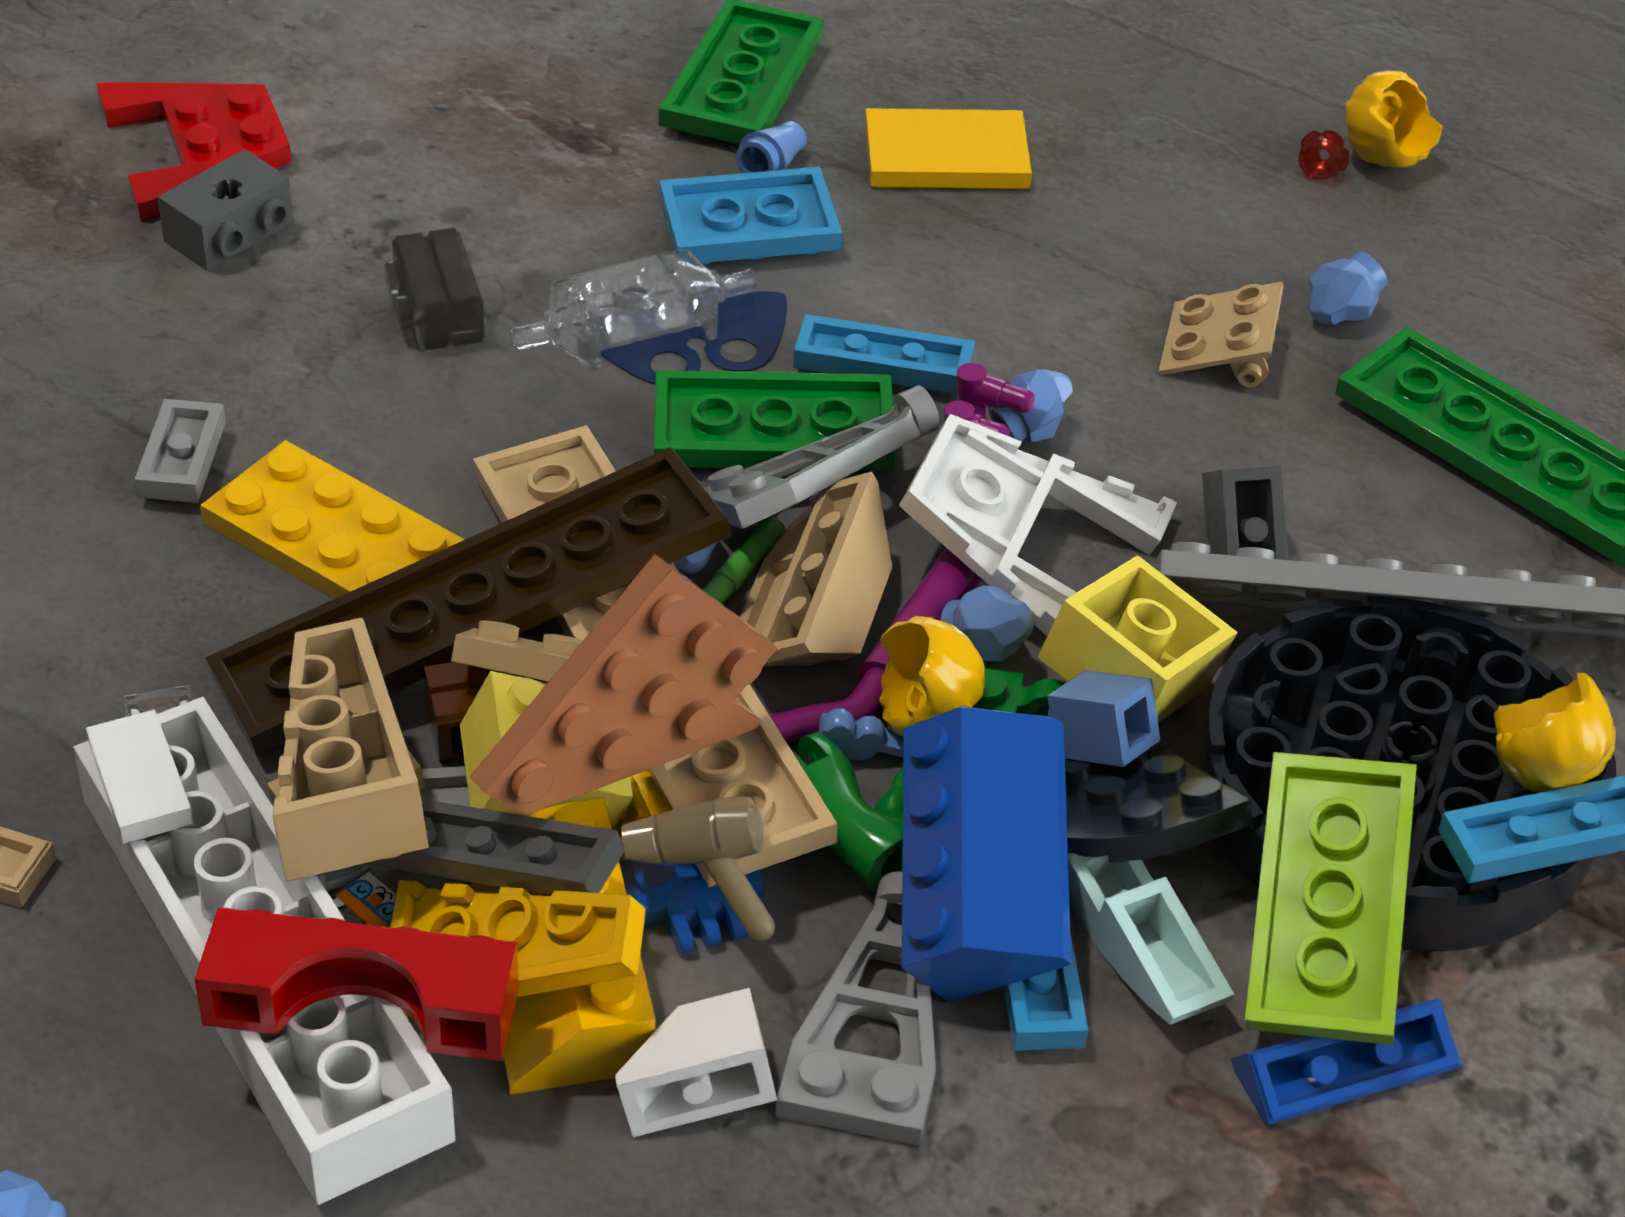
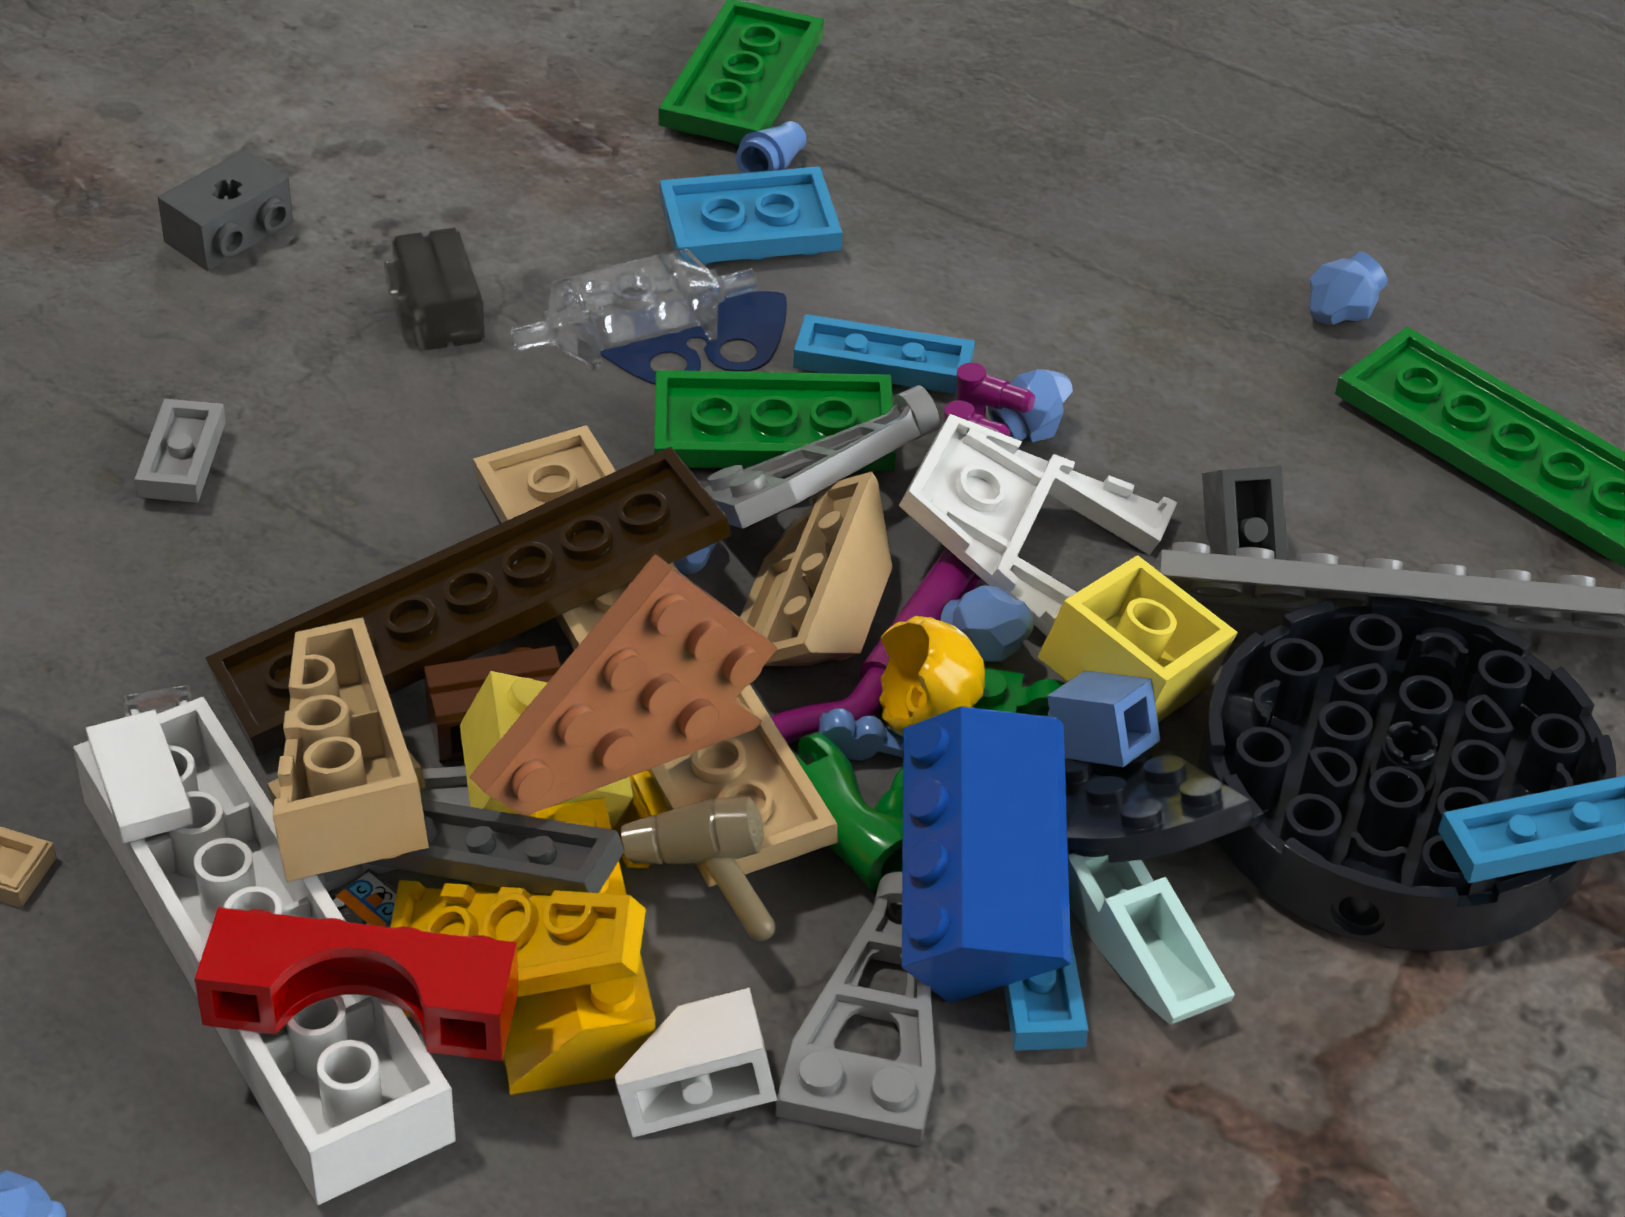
(204, 123): red wing -> none
(320, 522): yellow plate -> none
(499, 649): tan plate -> none
(684, 901): blue hinge -> none
(745, 559): bright green piece -> none
(947, 148): yellow tile -> none
(1223, 330): tan hinge -> none
(1313, 164): clear red plate -> none
(1328, 1071): blue slope -> none
(1331, 898): lime plate -> none
(1390, 121): yellow hair -> none
(1556, 737): yellow hair -> none

